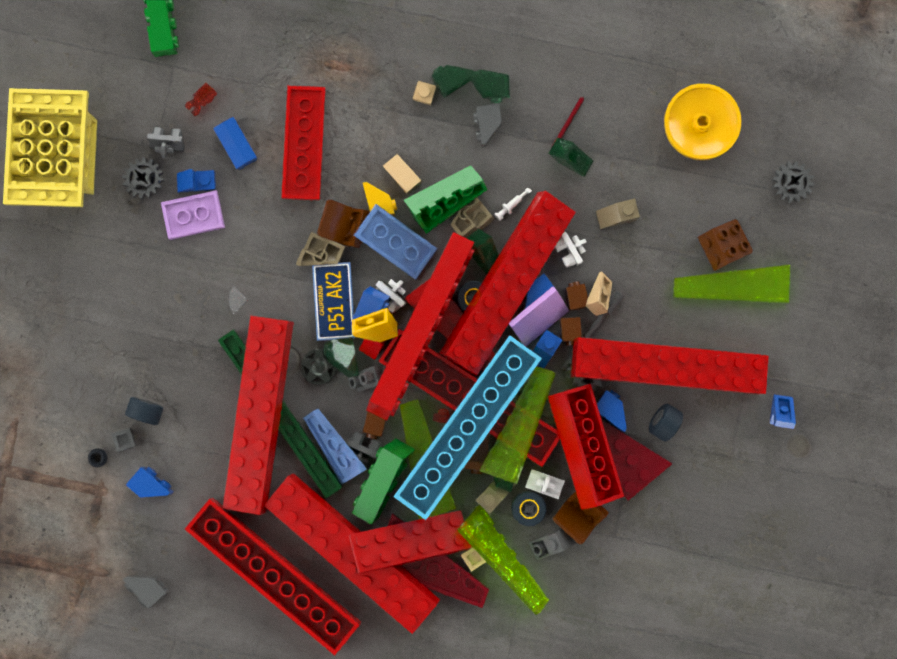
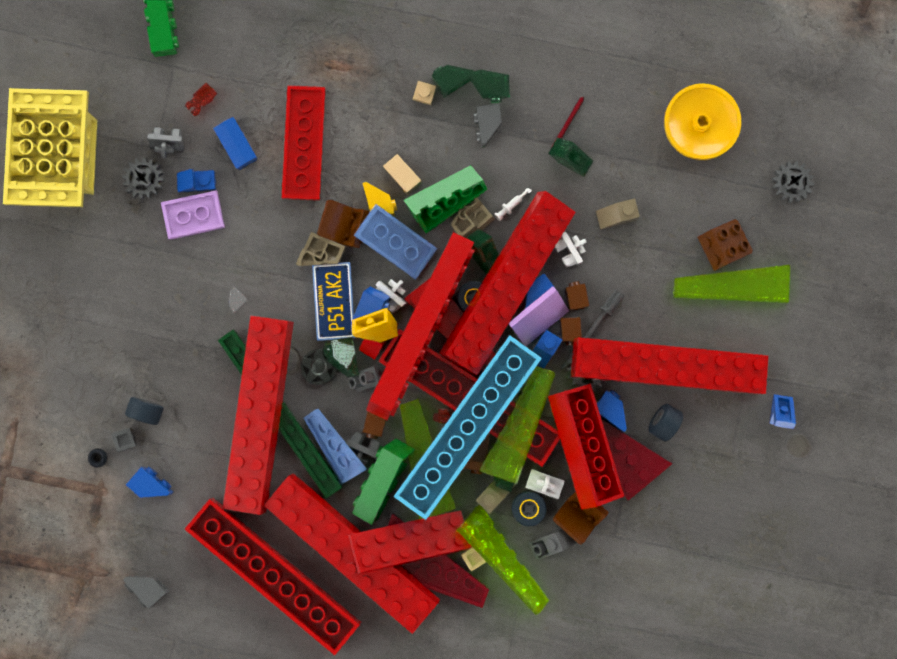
(600, 295): tan slope -> none

